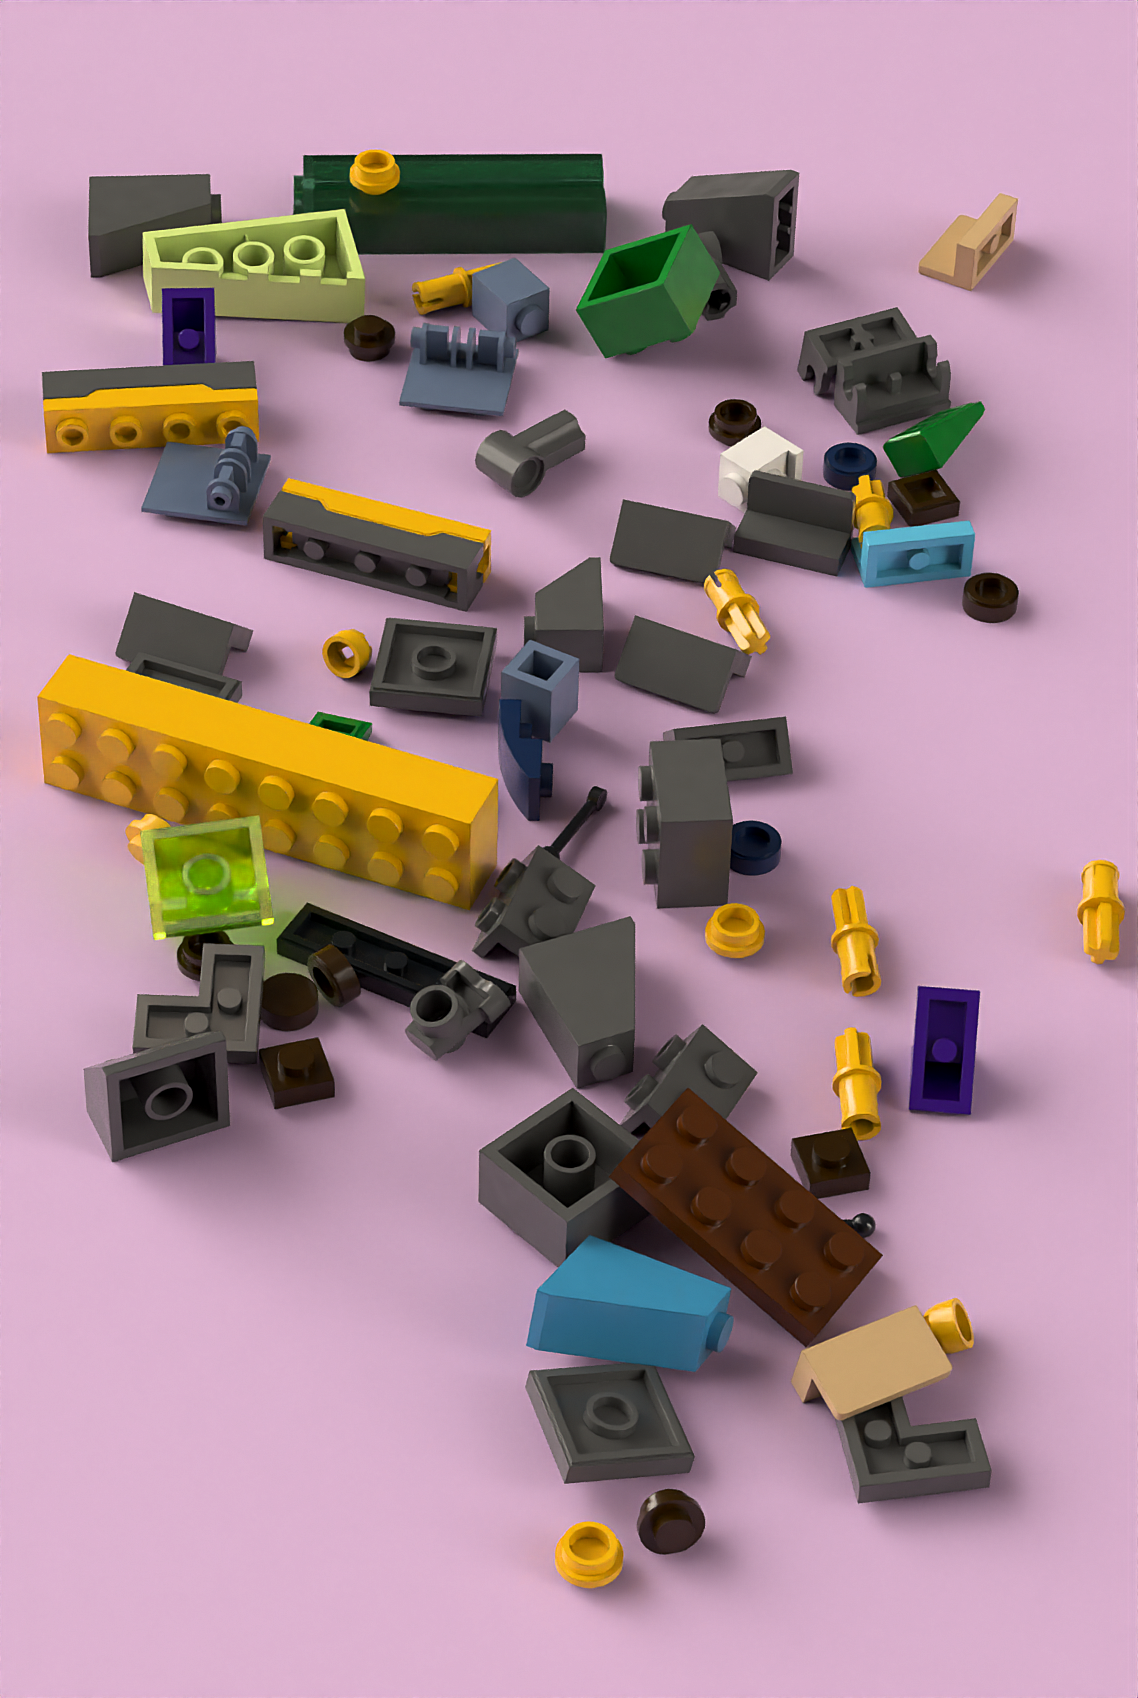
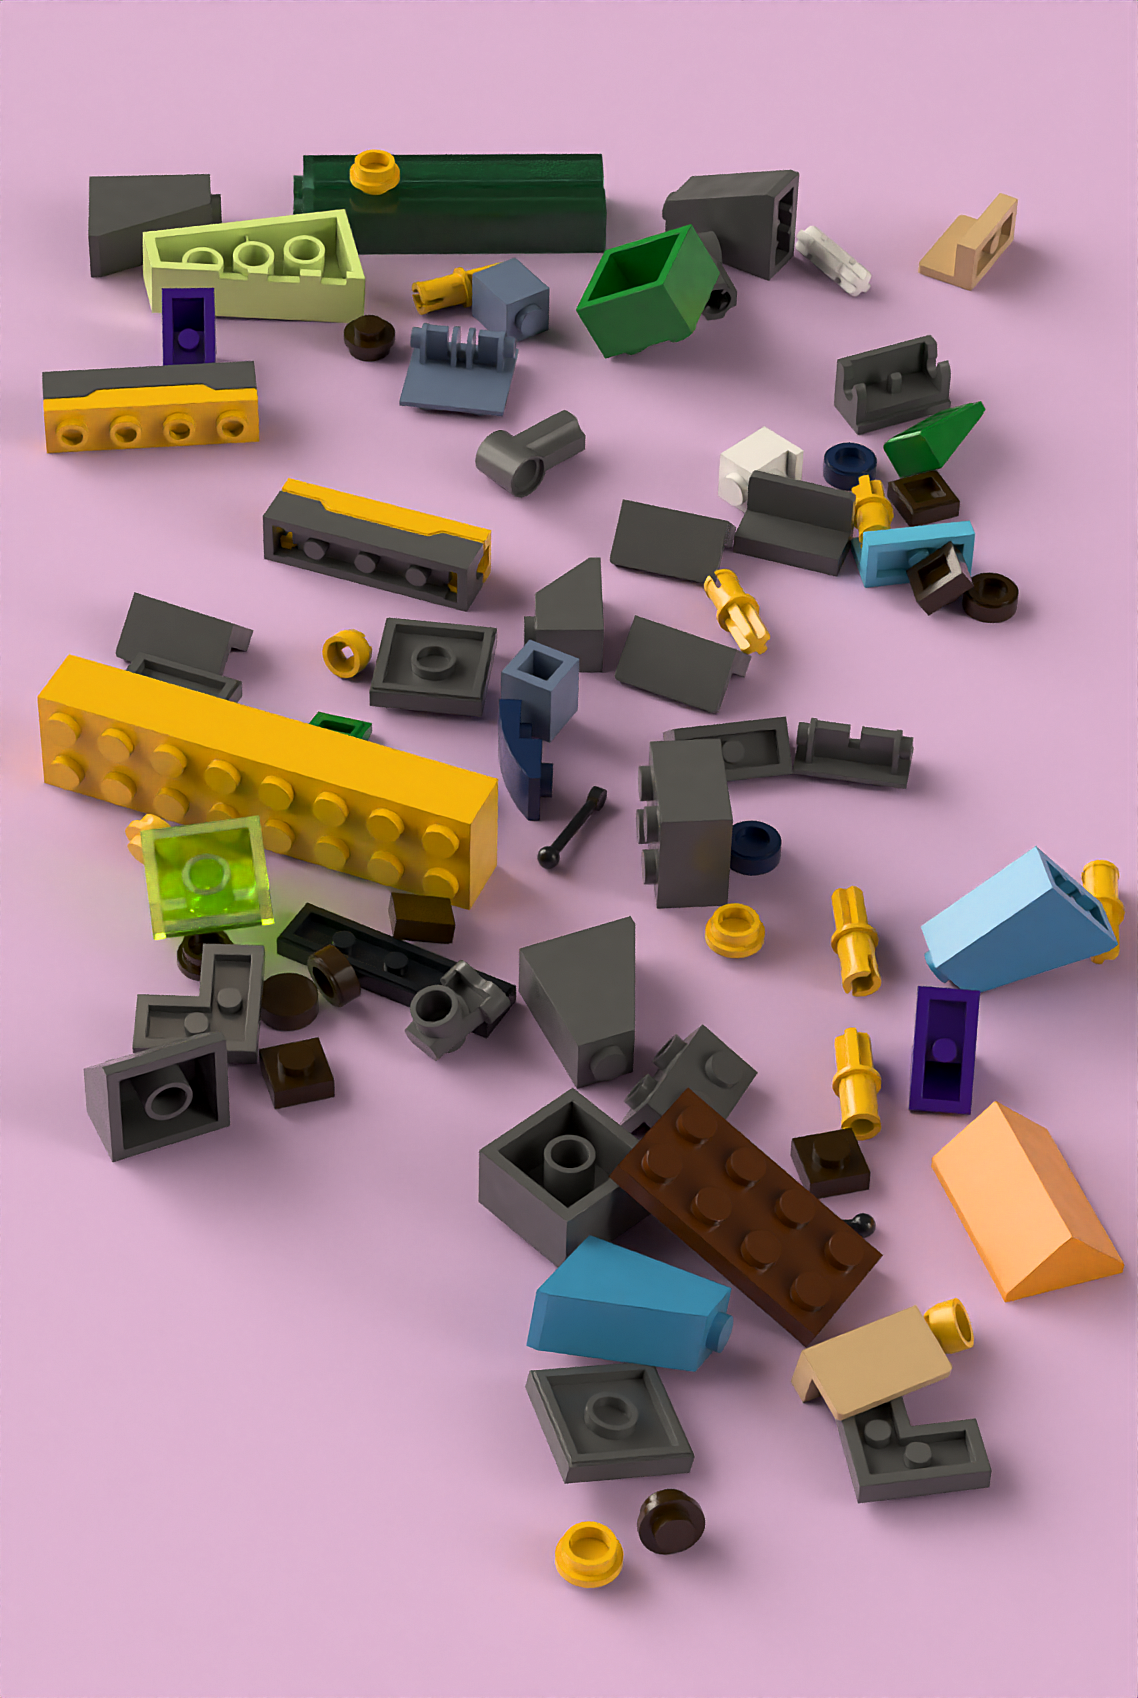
(209, 480): sand blue hinge -> none
(421, 918): none -> dark brown tile
(535, 904): dark grey bracket -> none
(733, 421): dark brown plate -> none
(828, 343): dark grey hinge -> none
(833, 261): none -> white axle
(876, 758): none -> dark grey hinge
(939, 578): none -> dark brown plate
(1017, 926): none -> dark azure slope
(1023, 1206): none -> light orange slope

